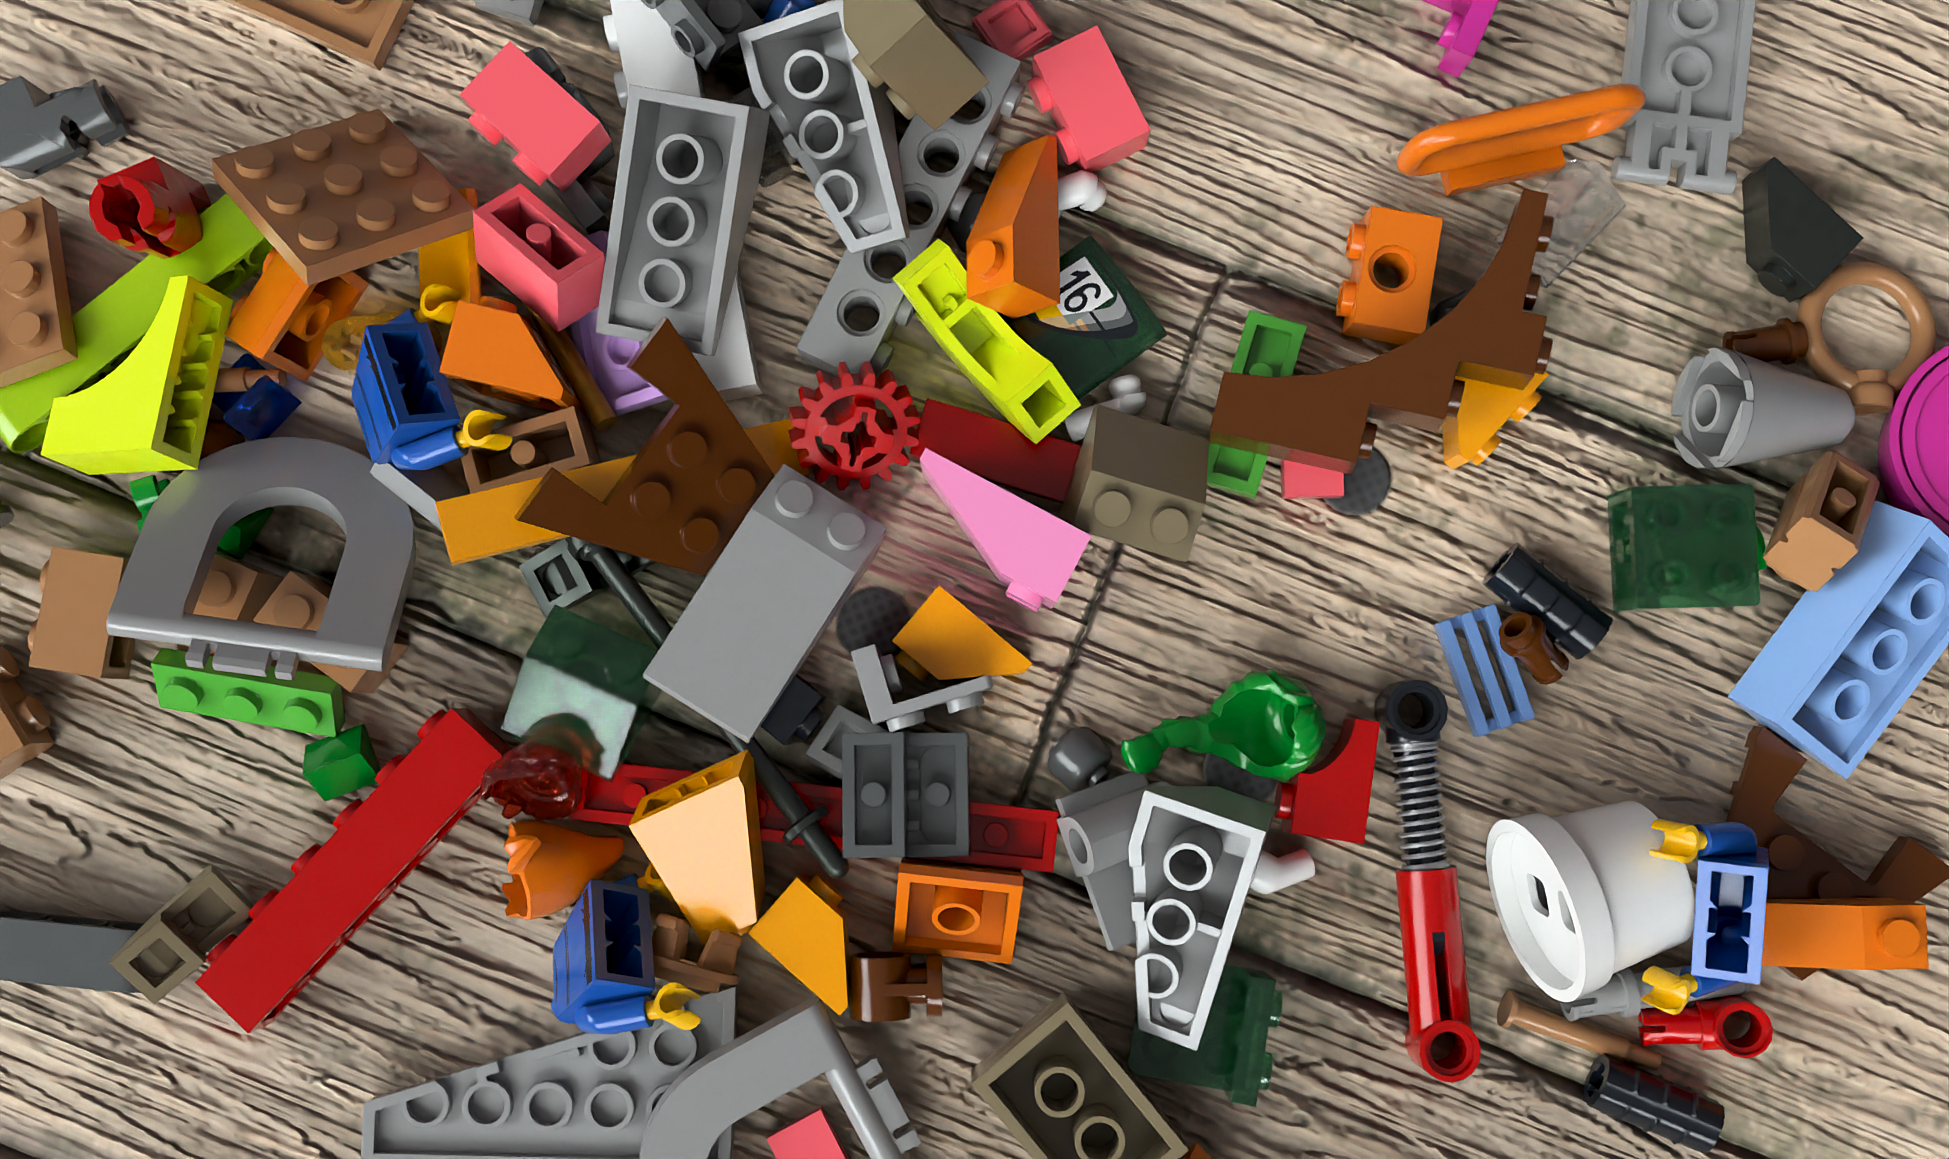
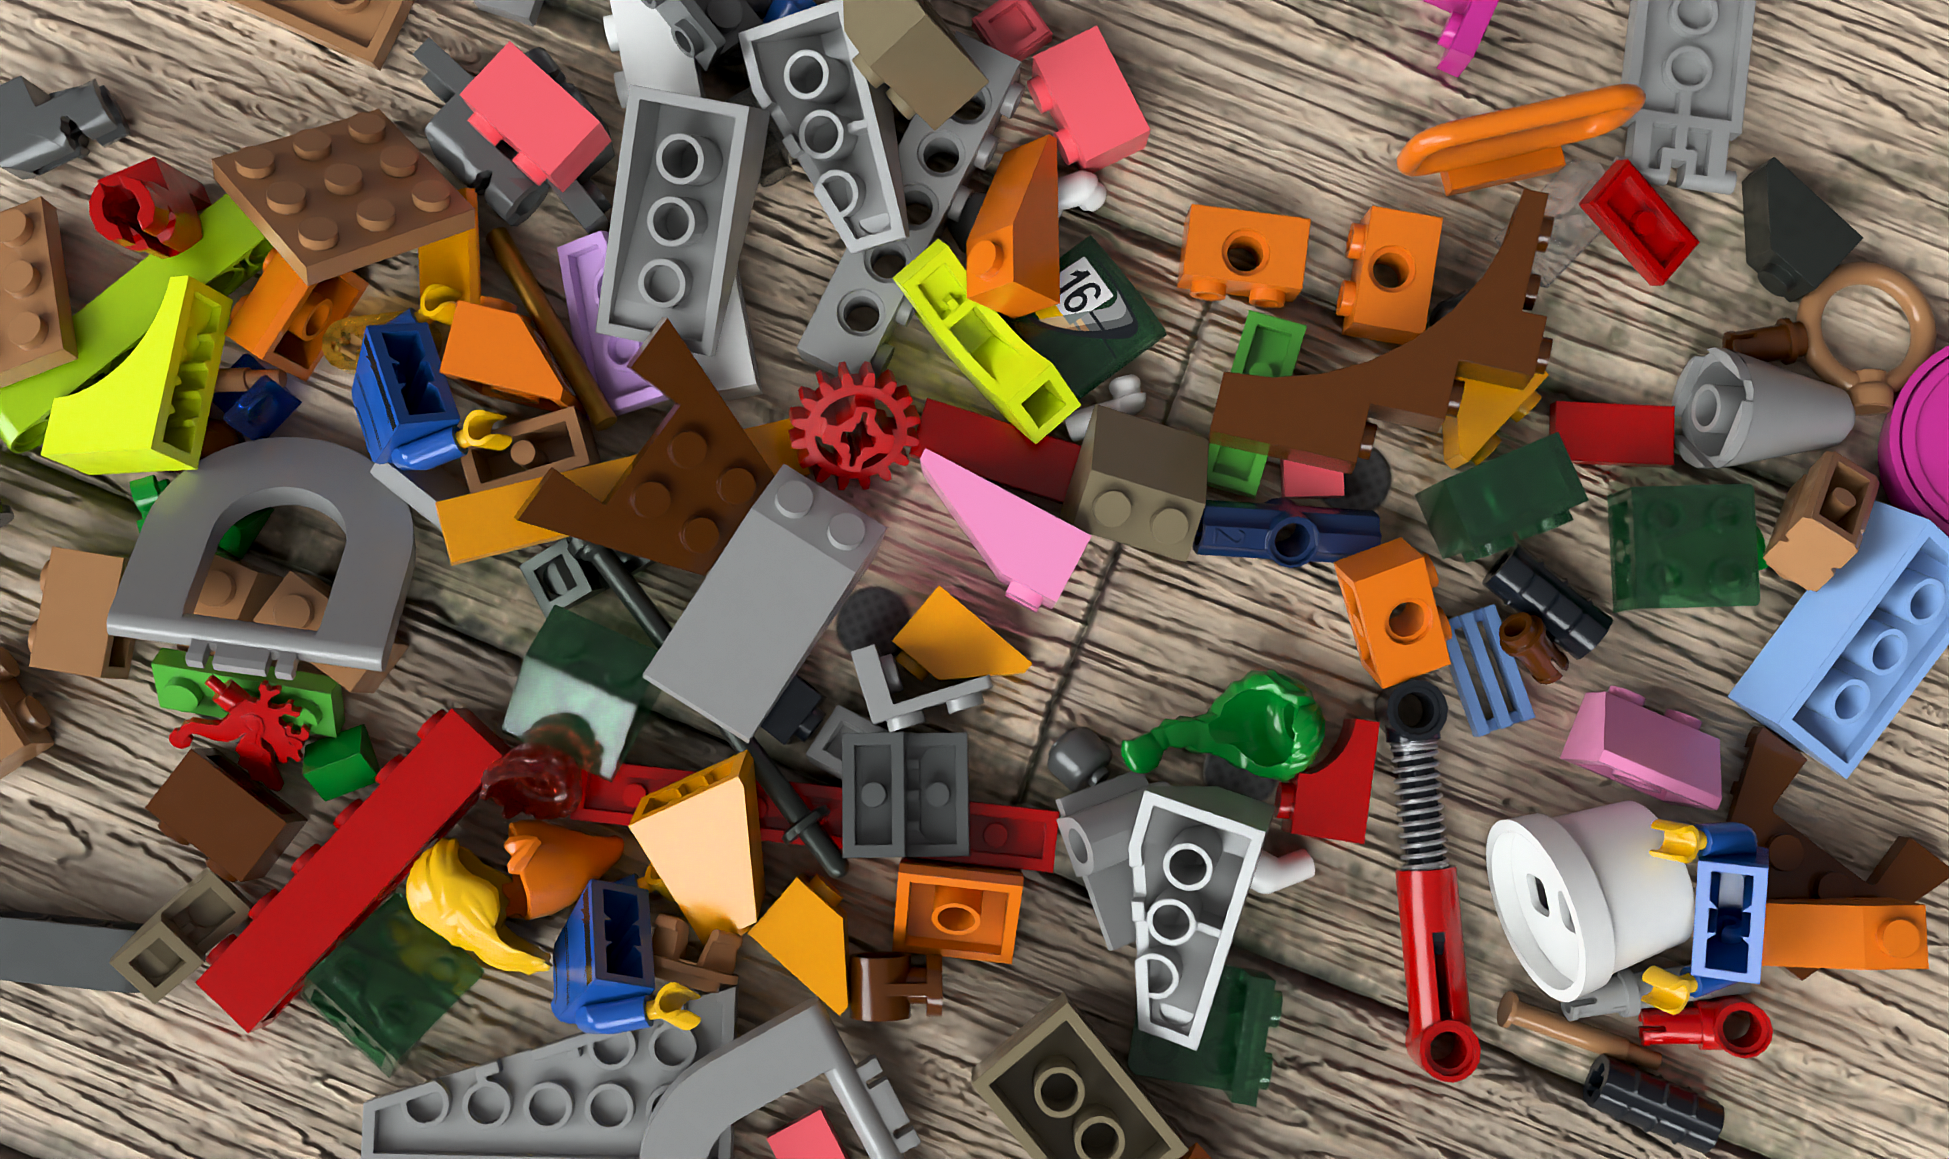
(225, 815): none -> reddish brown brick
(253, 720): none -> red piece
(390, 983): none -> clear green bracket
(466, 150): none -> dark grey plate
(467, 907): none -> yellow hair
(538, 256): coral brick -> none
(1251, 530): none -> dark blue piece
(1273, 239): none -> orange brick
(1372, 588): none -> orange brick
(1511, 493): none -> clear green brick
(1615, 433): none -> red tile
(1639, 222): none -> red plate
(1645, 749): none -> bright pink slope

